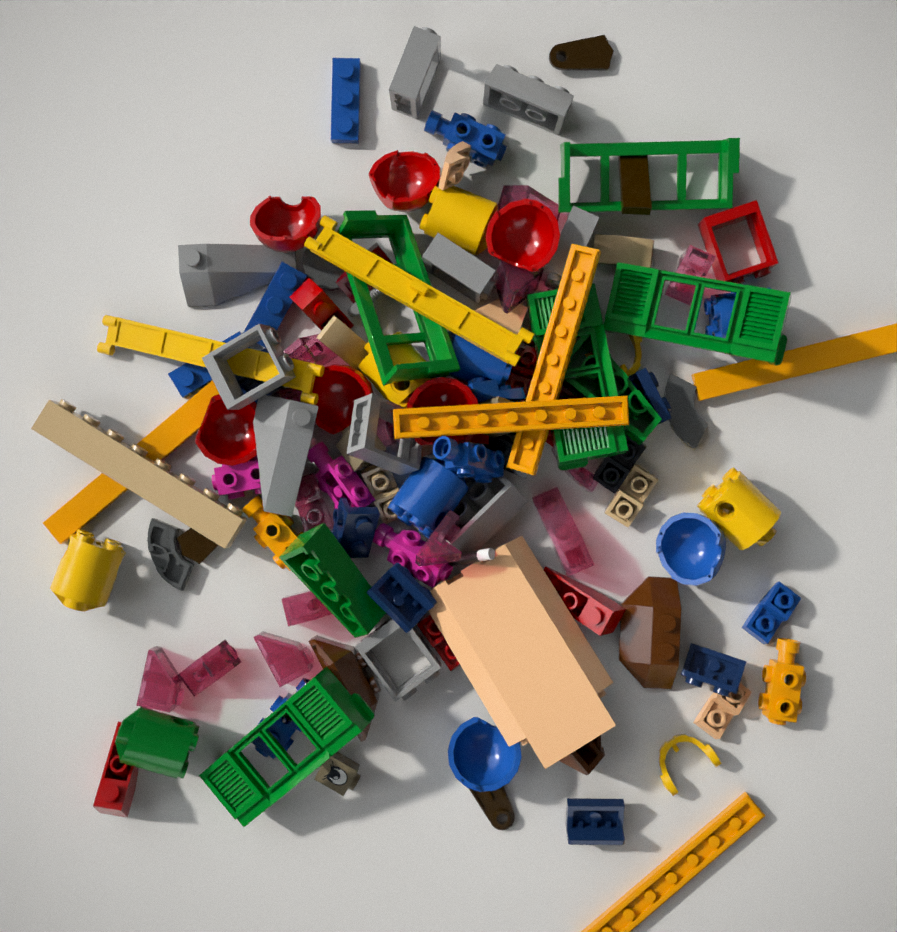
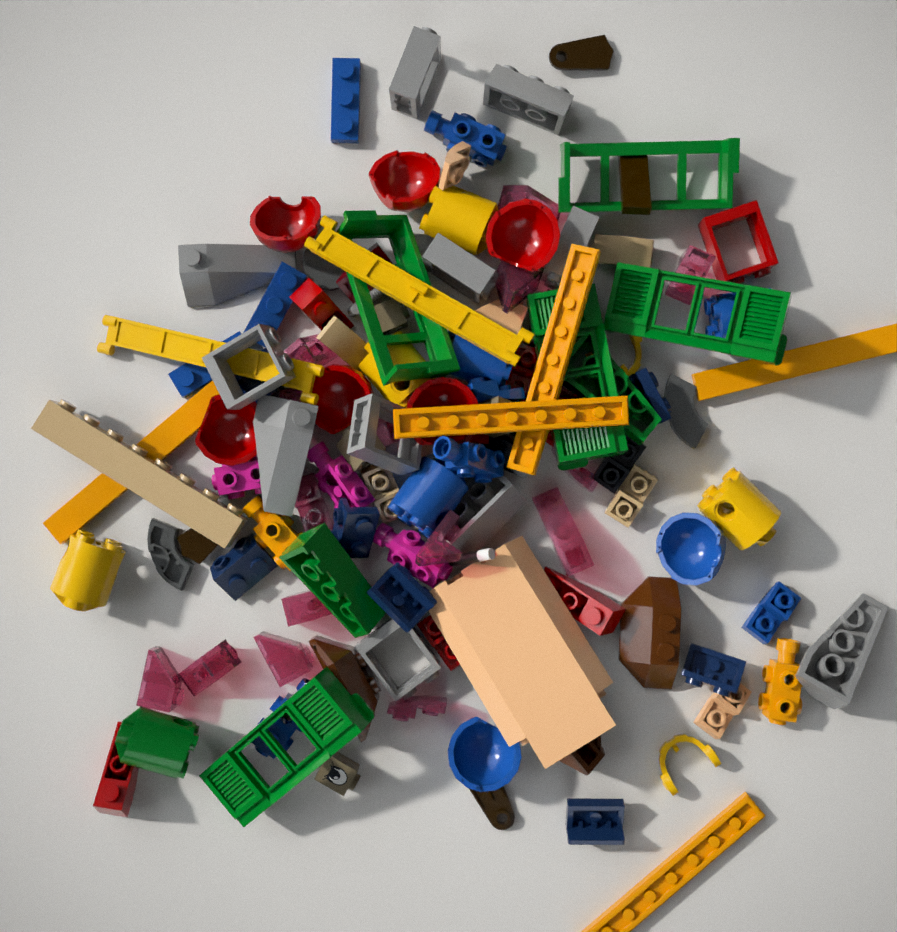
(242, 567): none -> dark blue bracket
(392, 316): none -> dark tan brick
(430, 705): none -> clear pink slope
(840, 654): none -> light grey wedge

